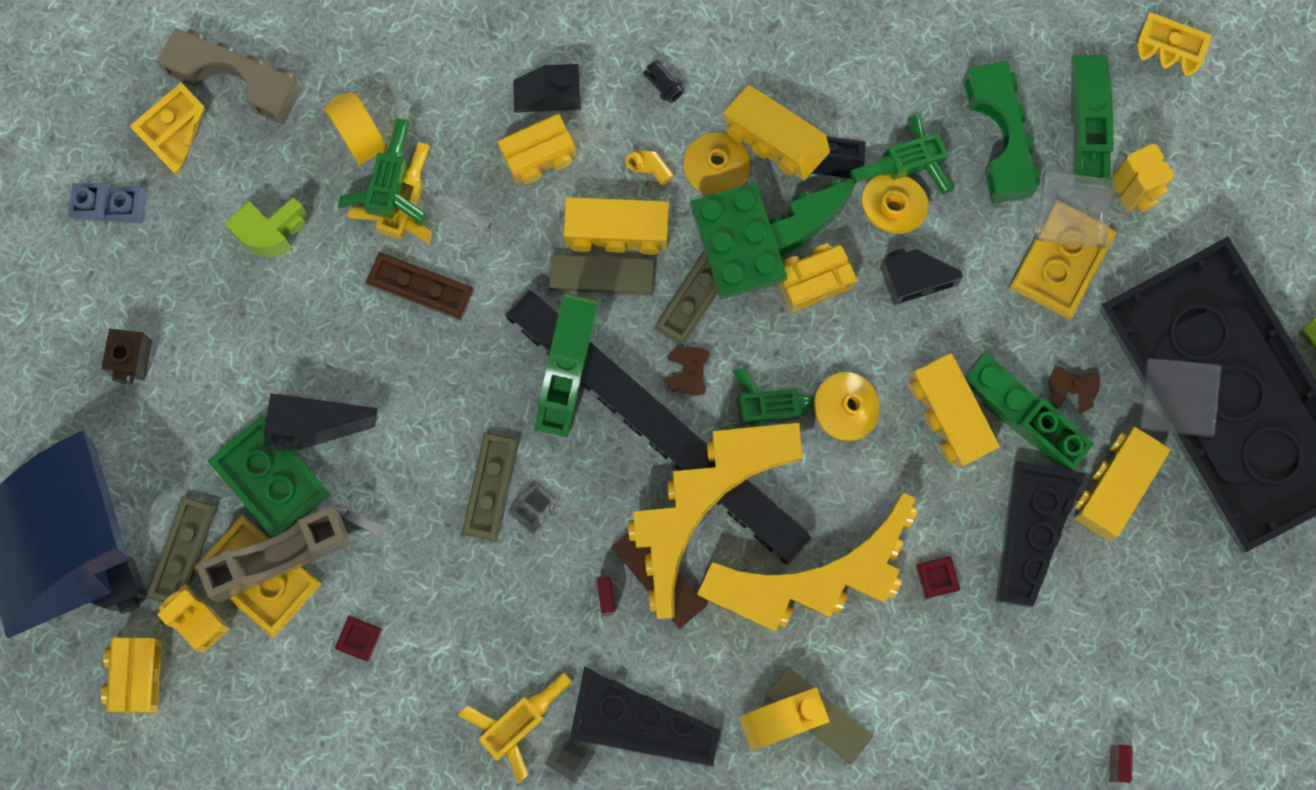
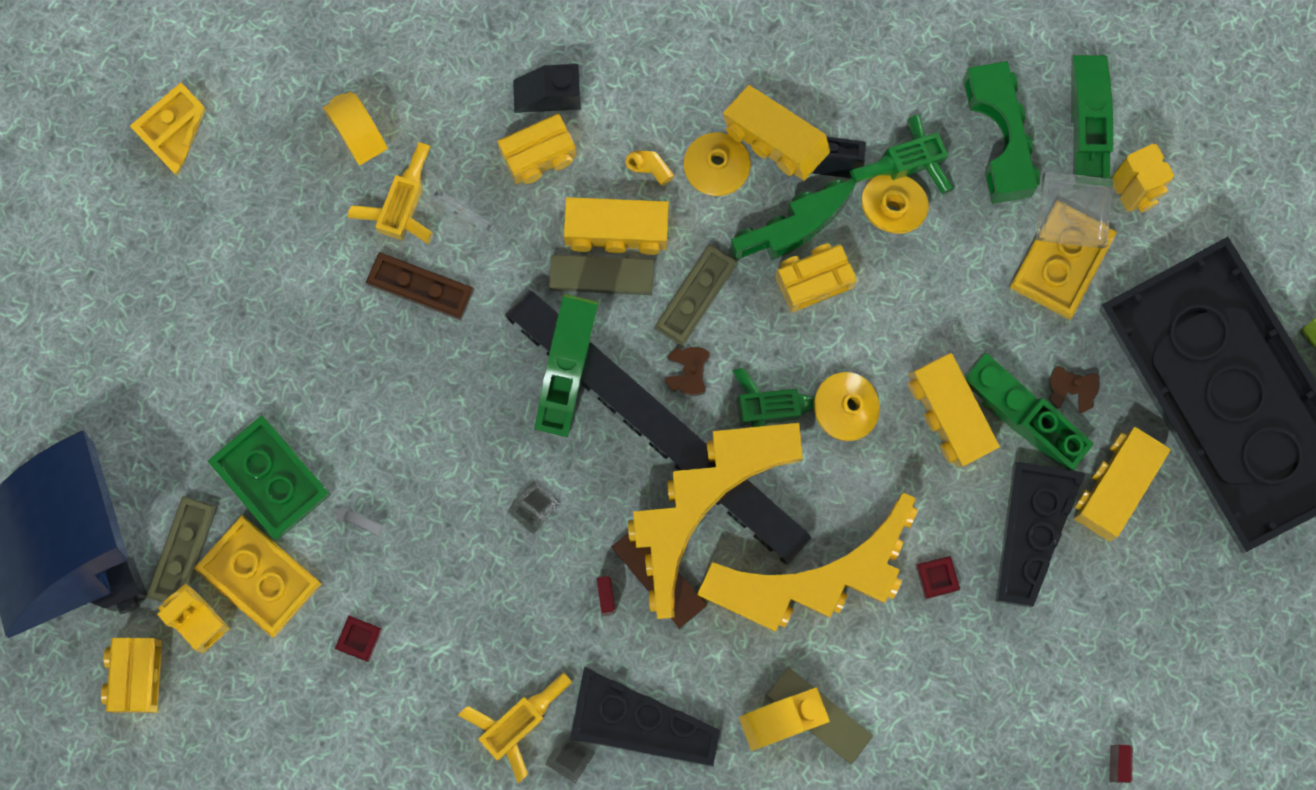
(107, 203): sand blue slope -> none
(126, 355): dark brown brick -> none
(193, 59): dark tan arch -> none
(254, 565): dark tan arch -> none
(264, 235): lime brick -> none
(308, 422): black slope -> none
(386, 182): green piece -> none
(490, 487): olive tile -> none
(664, 82): black pin -> none
(738, 241): green plate -> none
(916, 275): black slope -> none
(1172, 43): yellow plate -> none
(1180, 397): clear tile -> none

